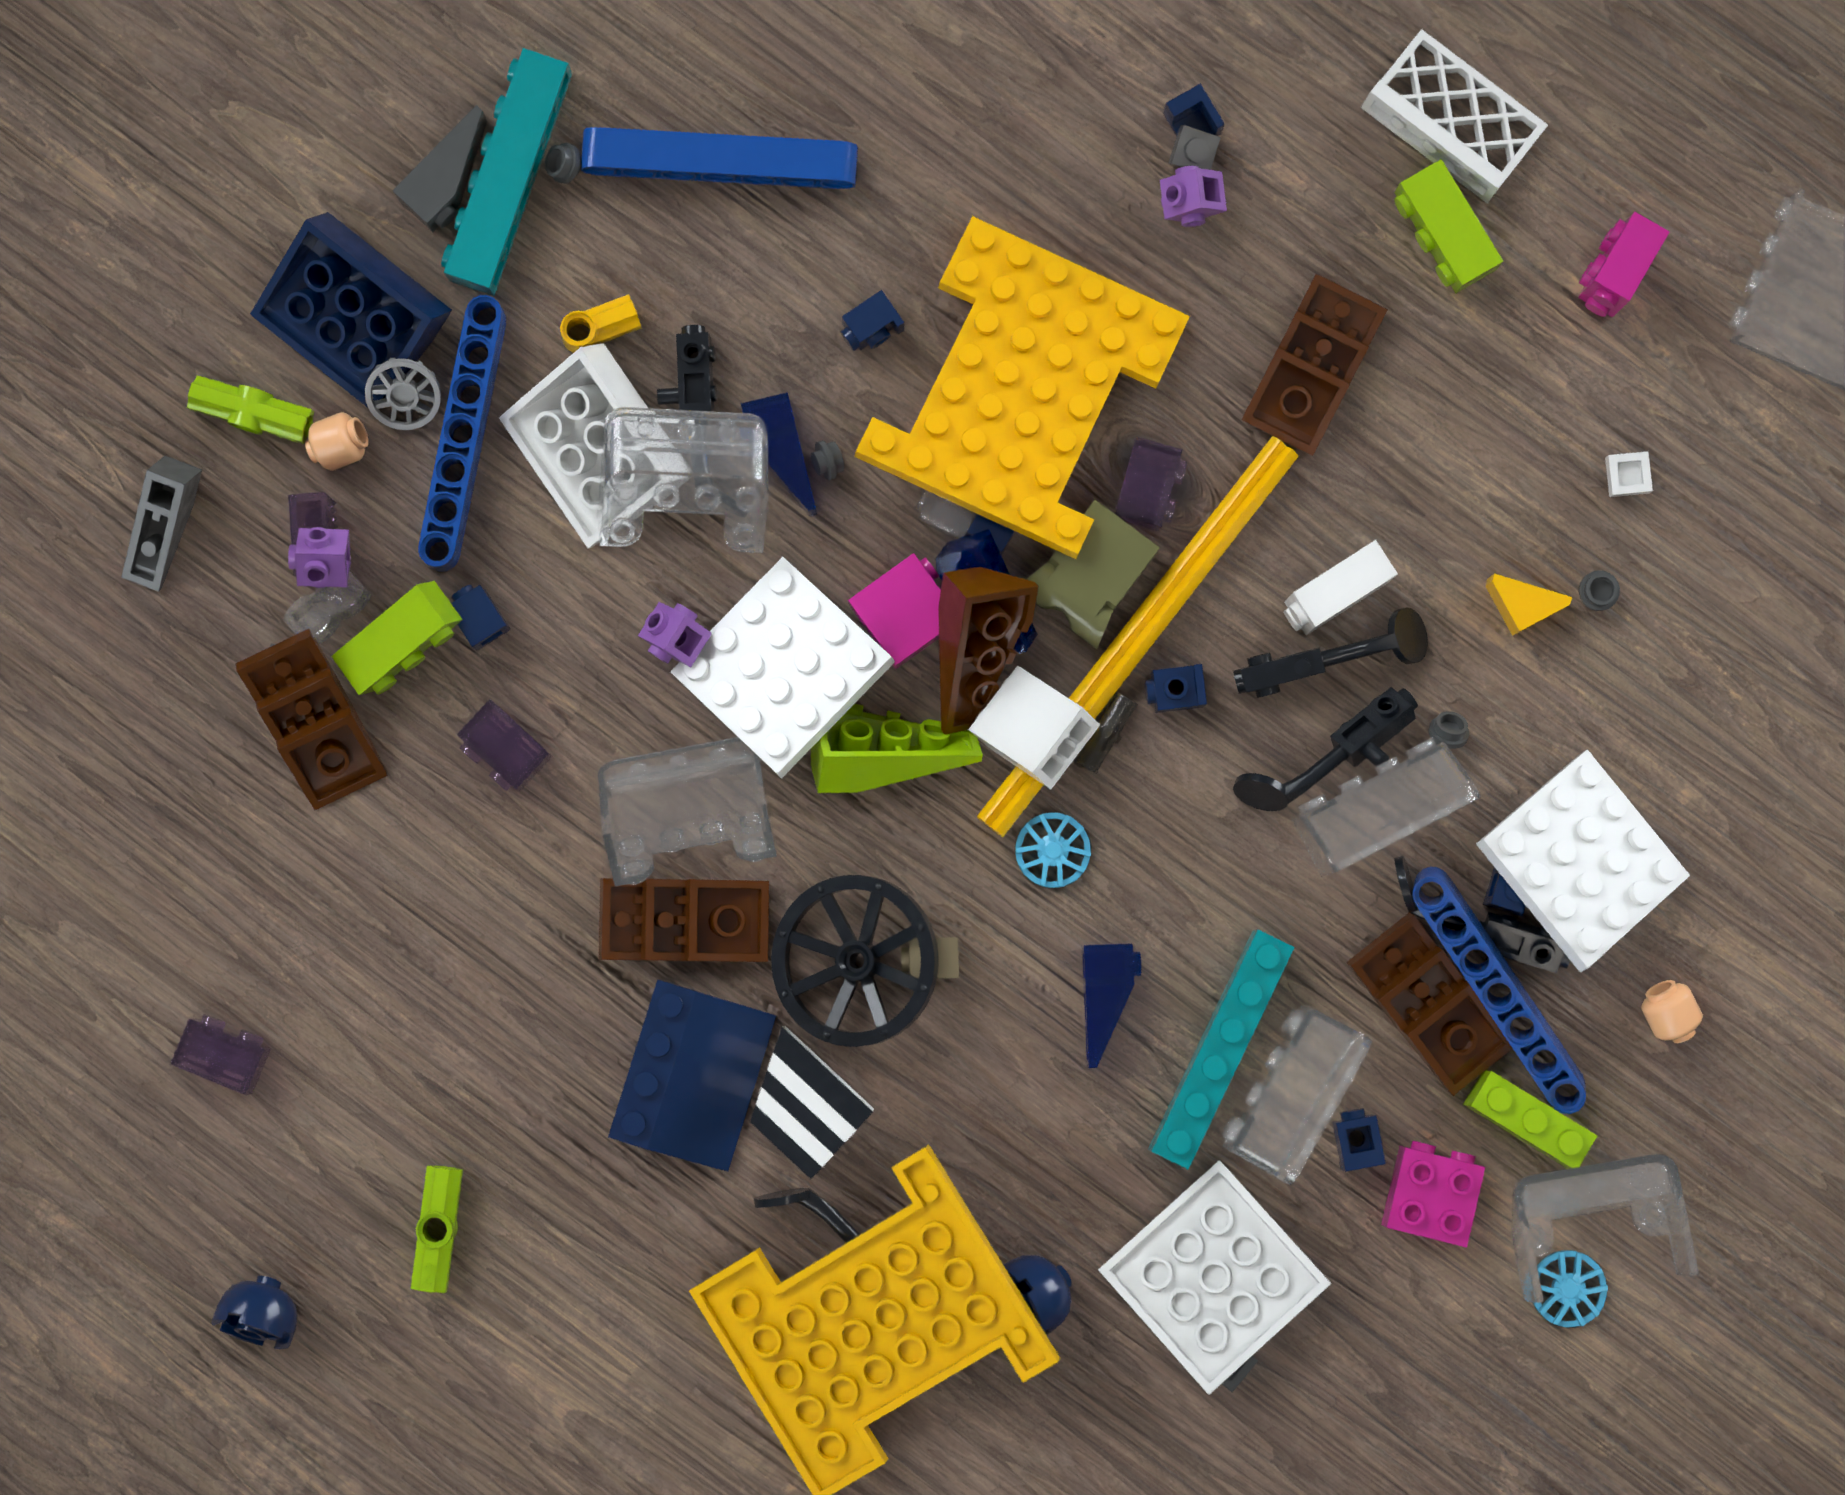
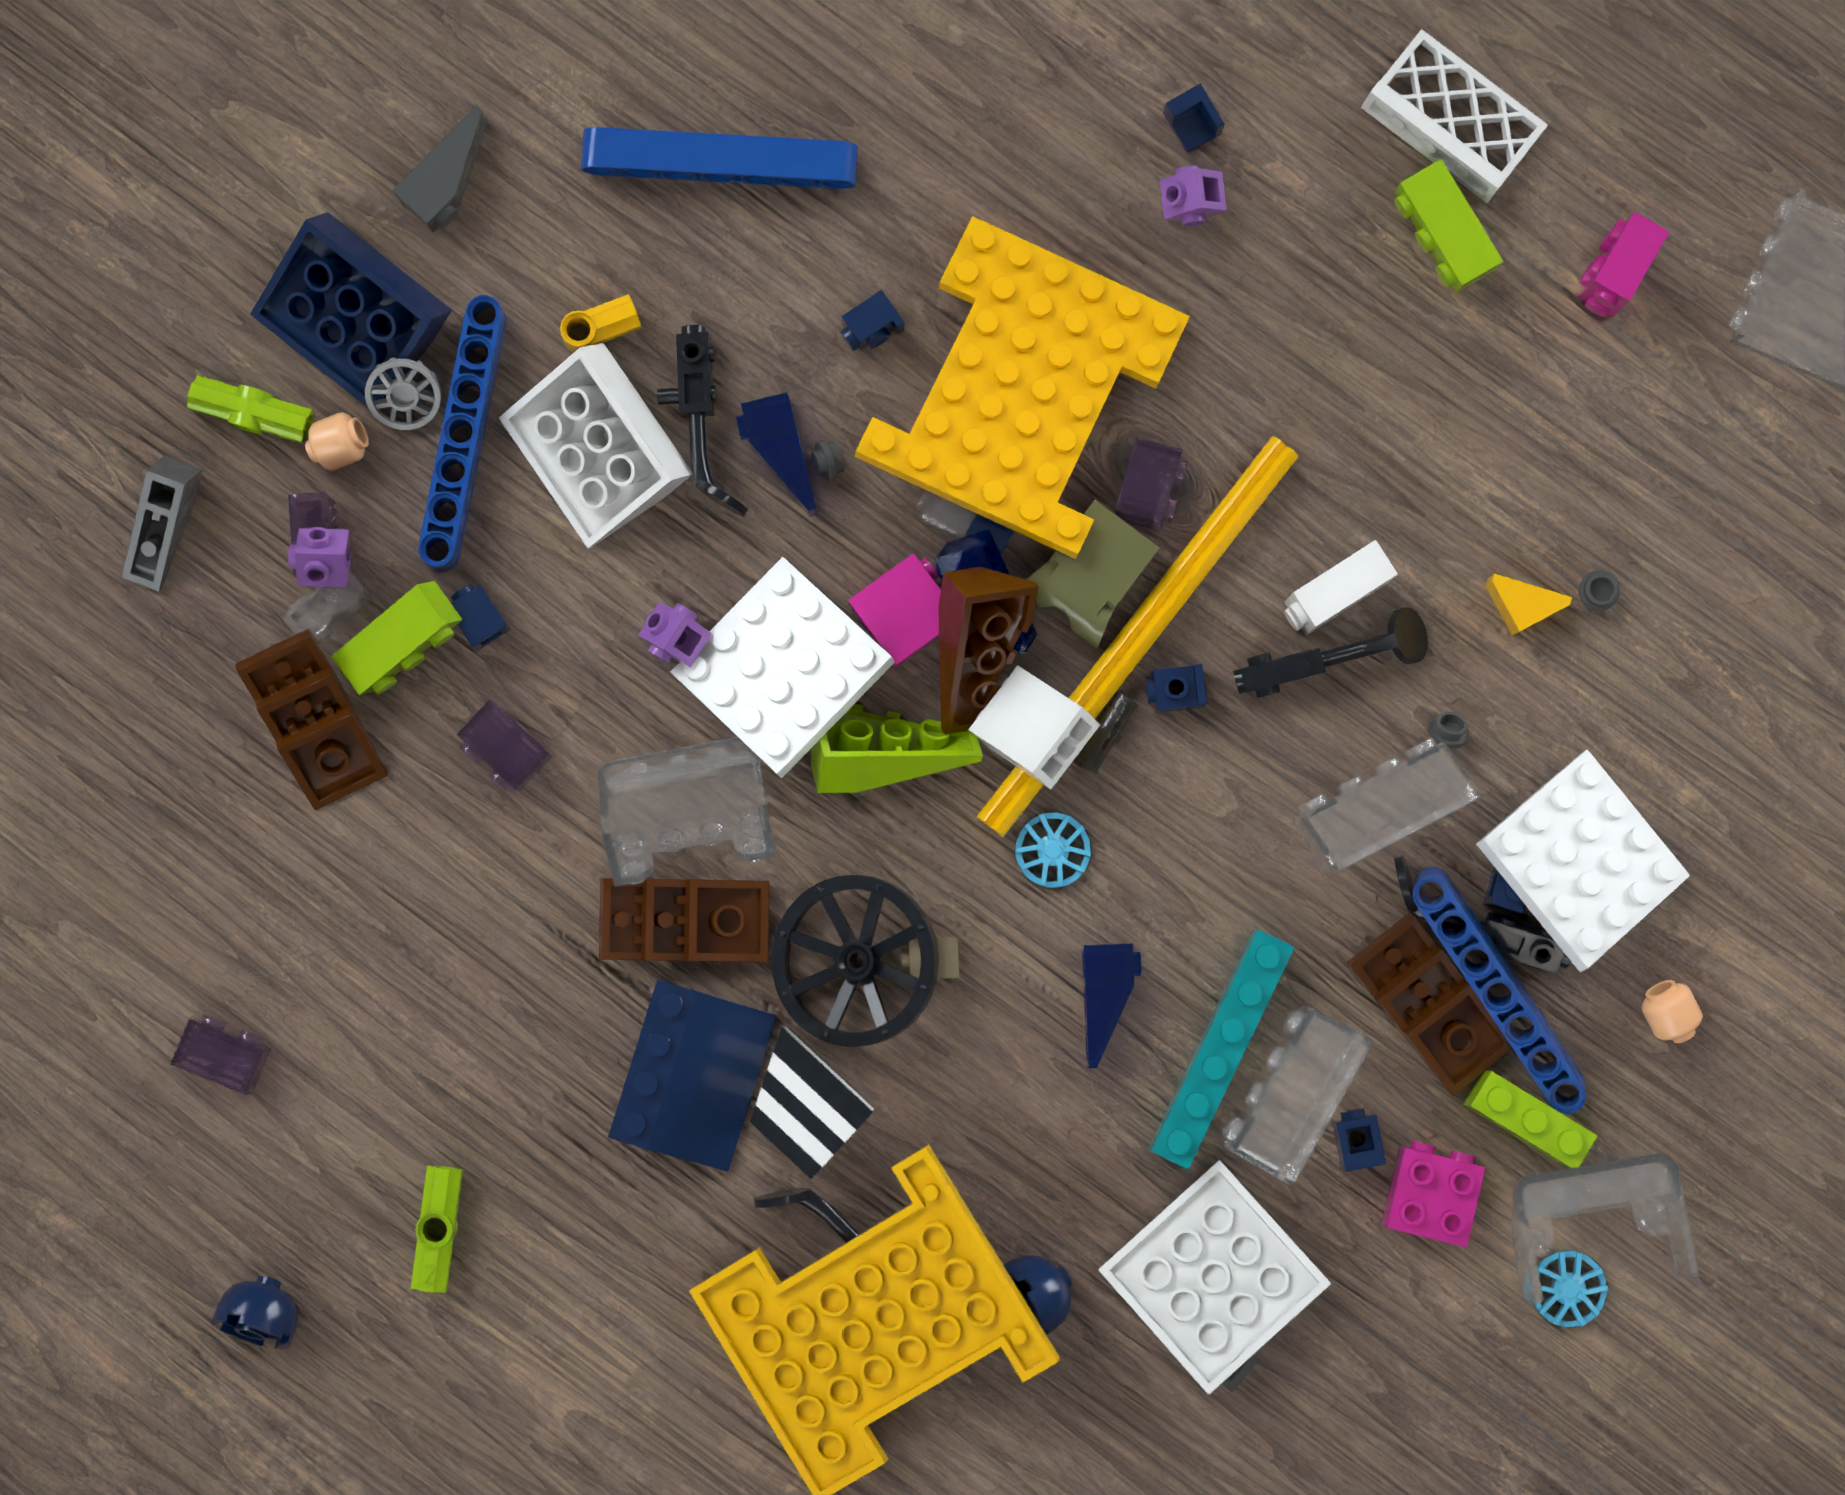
(507, 171): teal brick -> none
(563, 162): dark grey plate -> none
(683, 466): clear windscreen -> none
(1194, 148): dark grey plate -> none
(1314, 364): reddish brown slope -> none
(1353, 741): black piece -> none
(1628, 474): white plate -> none

